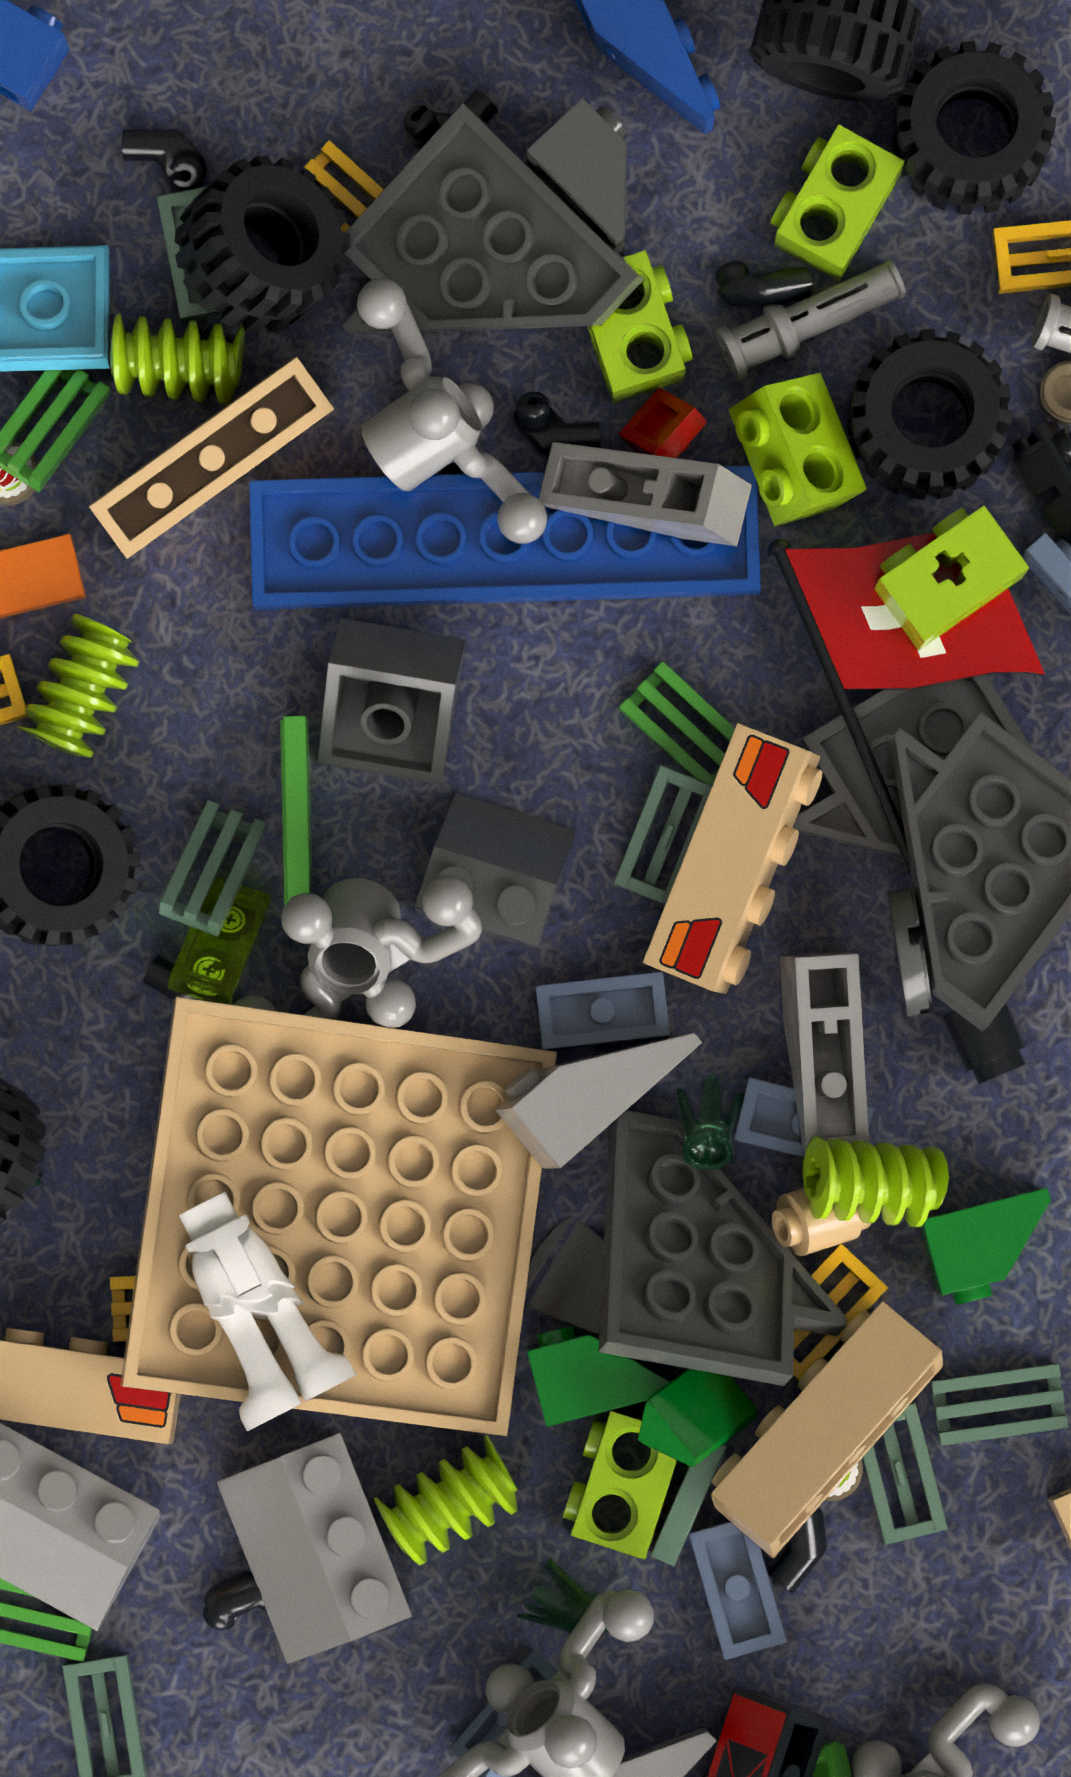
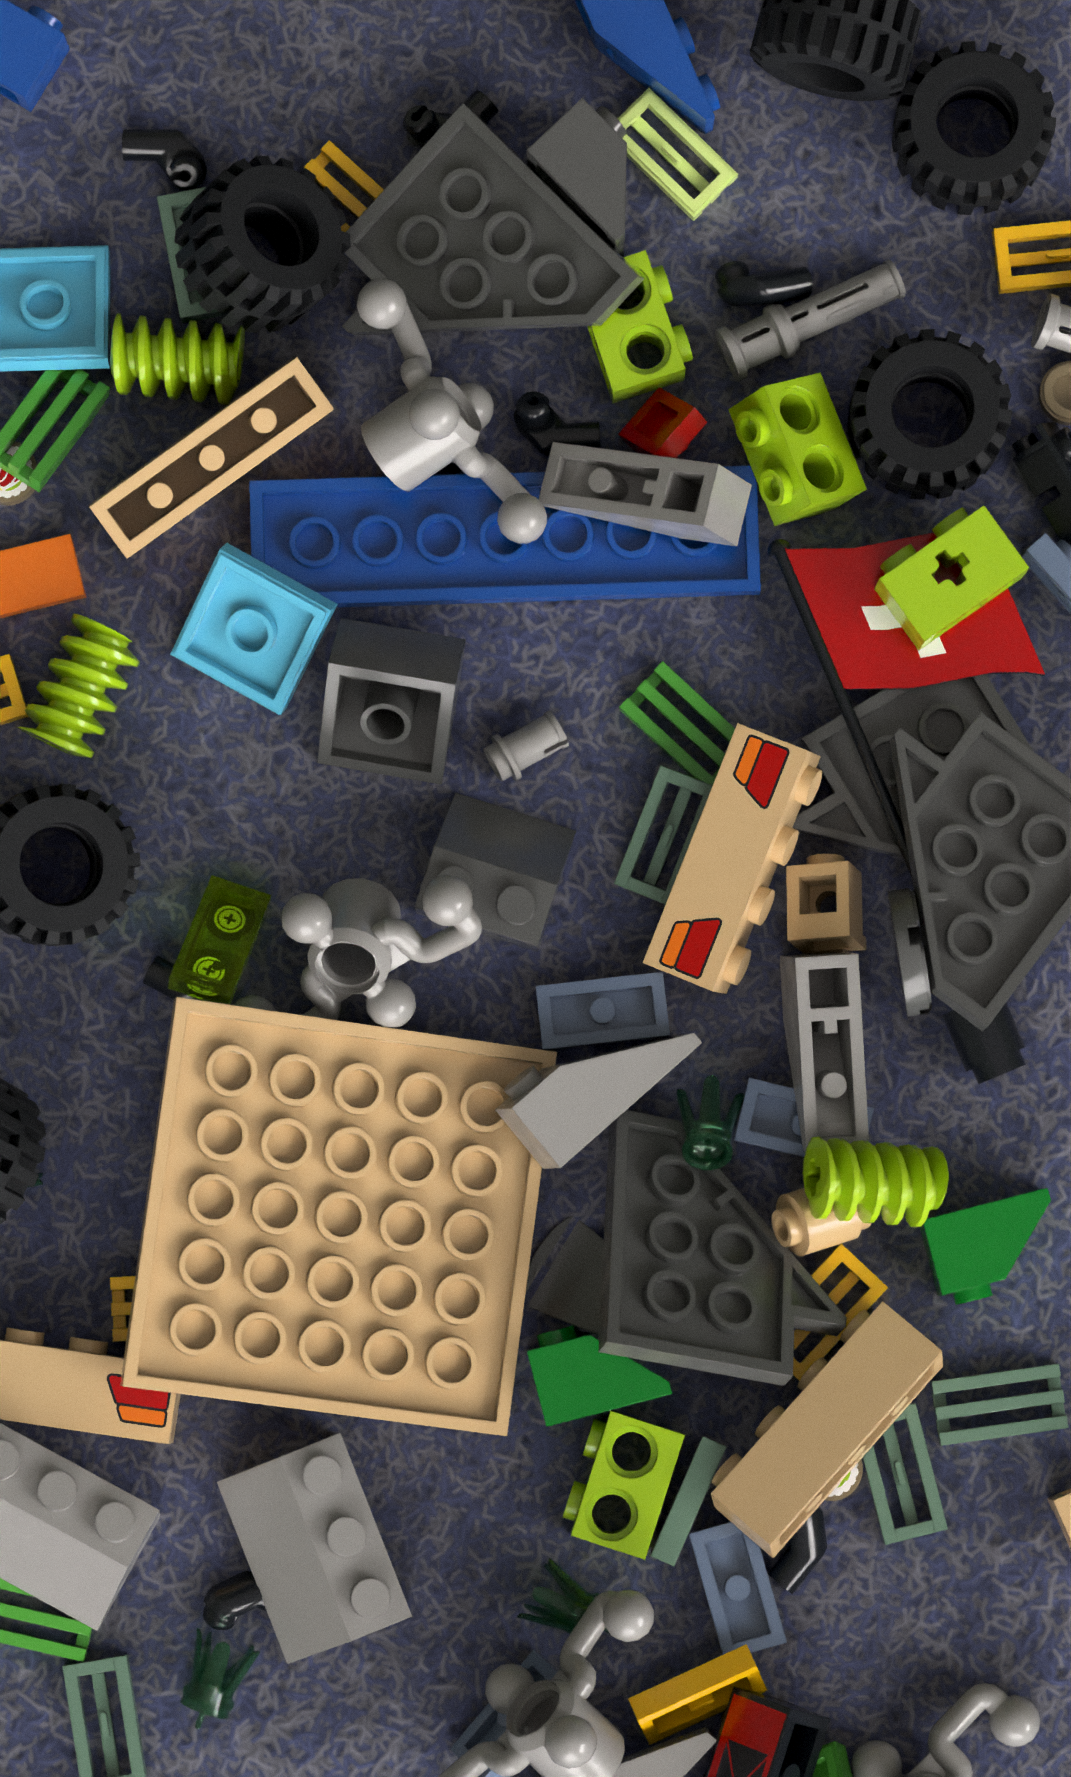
(210, 1686): none -> clear green piece
(230, 826): sand green tile -> none
(244, 1282): white piece -> none
(253, 628): none -> medium azure tile
(296, 806): bright green tile -> none
(449, 1502): lime piece -> none
(525, 746): none -> light grey pin
(695, 1416): green slope -> none
(695, 1694): none -> yellow tile
(708, 191): none -> yellowish green tile
(807, 888): none -> tan brick
(847, 208): lime brick -> none

